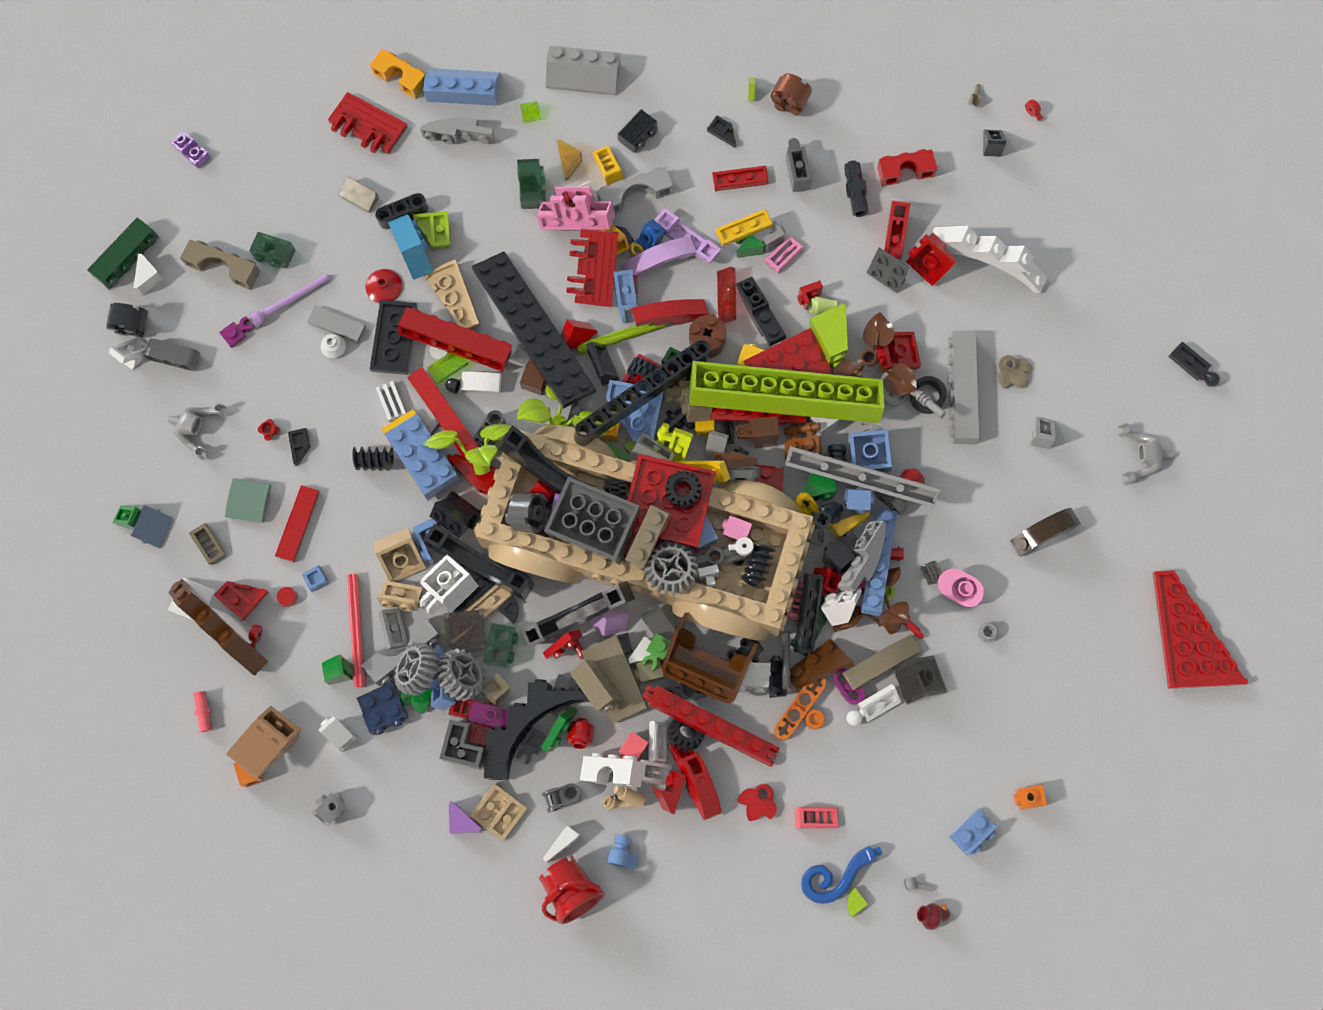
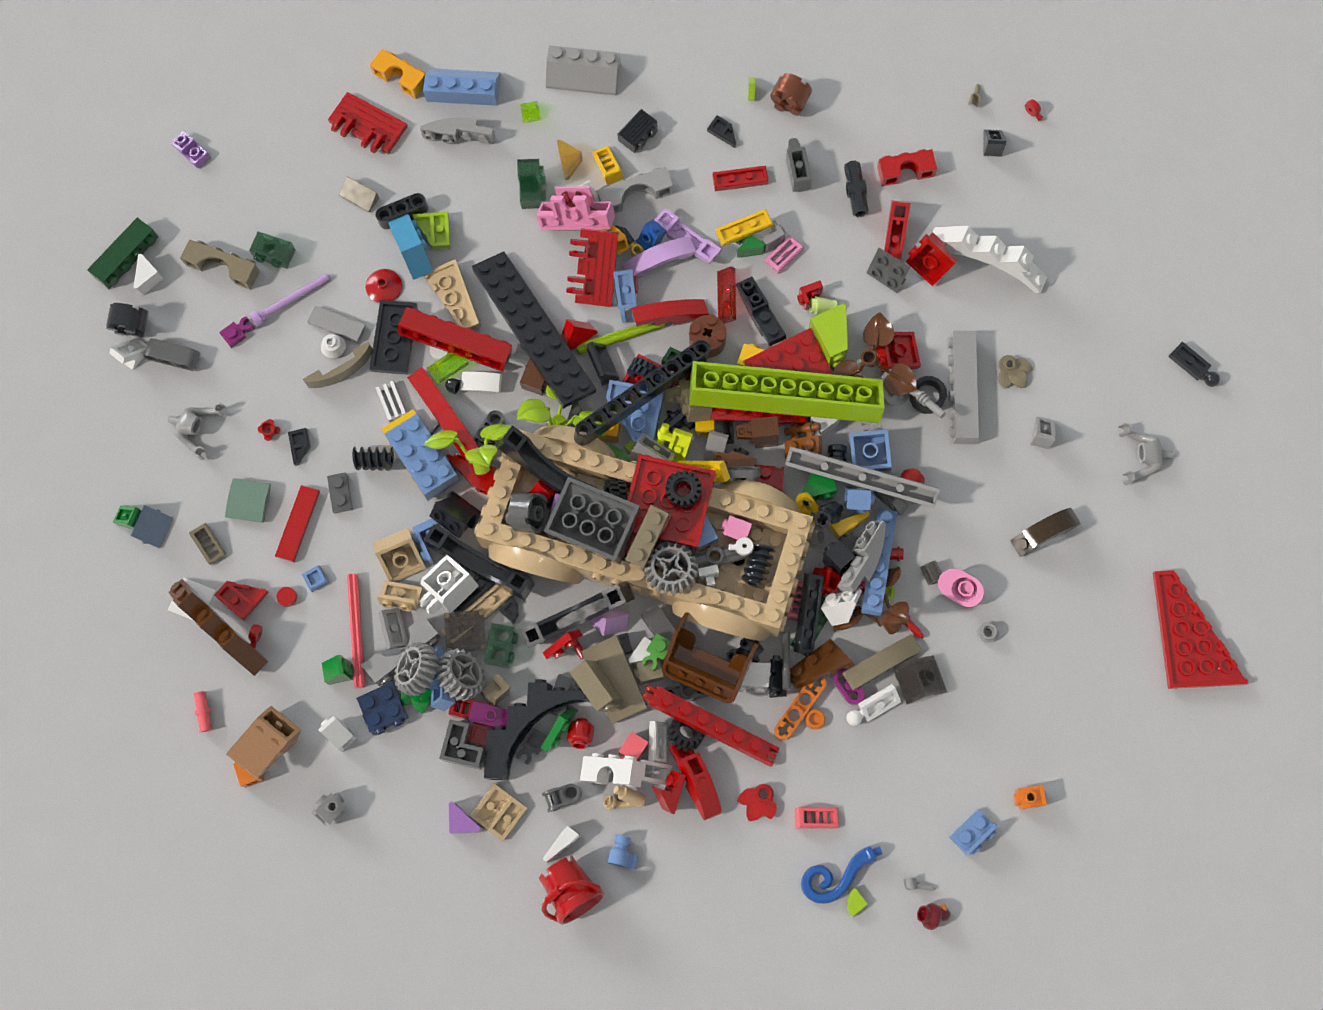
(317, 380): none -> dark tan slope
(339, 493): none -> dark grey plate

